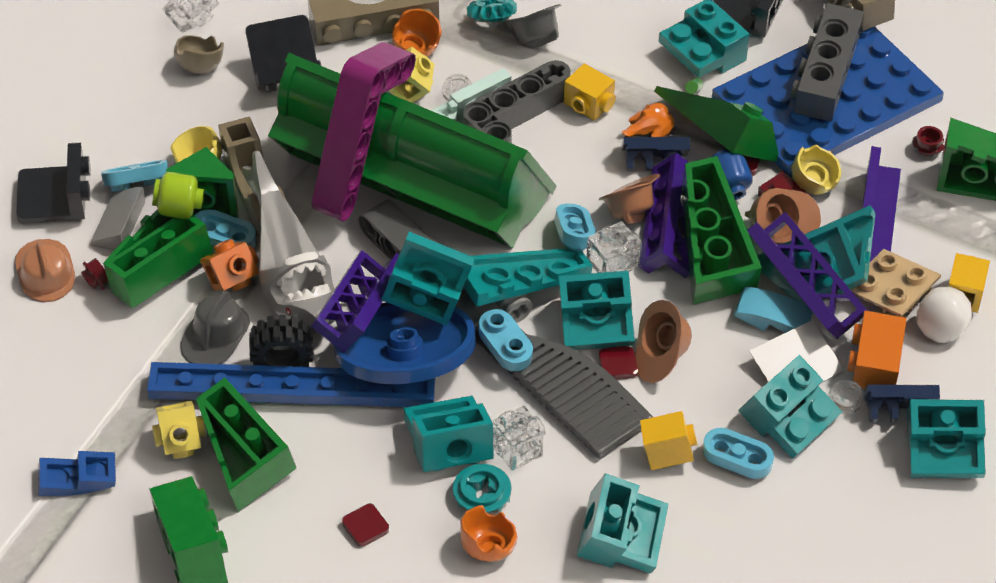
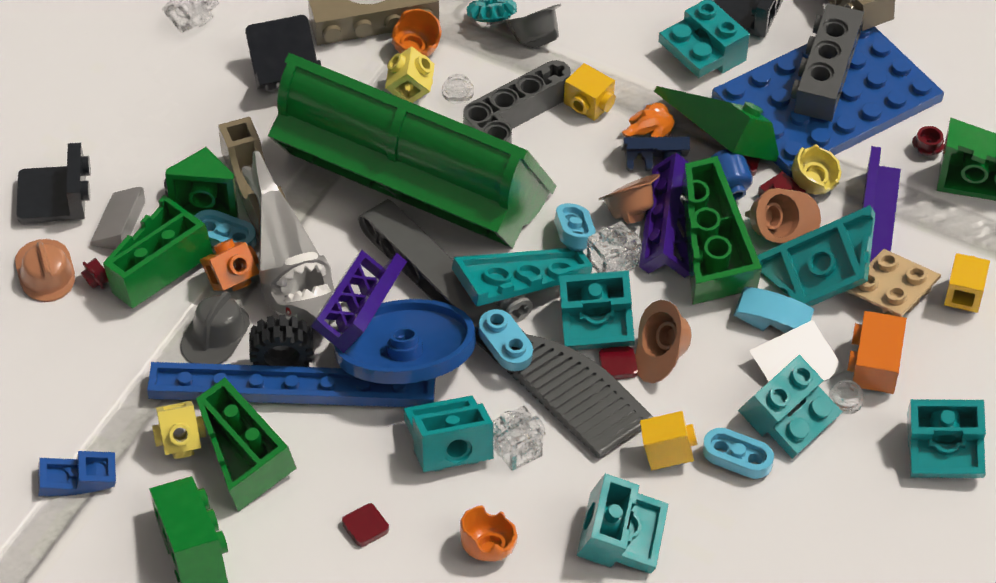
(121, 177): medium azure plate -> none
(177, 195): lime head -> none
(195, 140): light yellow hair -> none
(198, 54): dark tan hair -> none
(352, 124): magenta beam -> none
(427, 278): teal brick -> none
(458, 100): light aqua hinge -> none
(476, 476): teal gear -> none
(694, 85): bright green piece -> none
(799, 283): dark purple fence -> none
(896, 397): dark blue plate -> none
(944, 314): white hair -> none

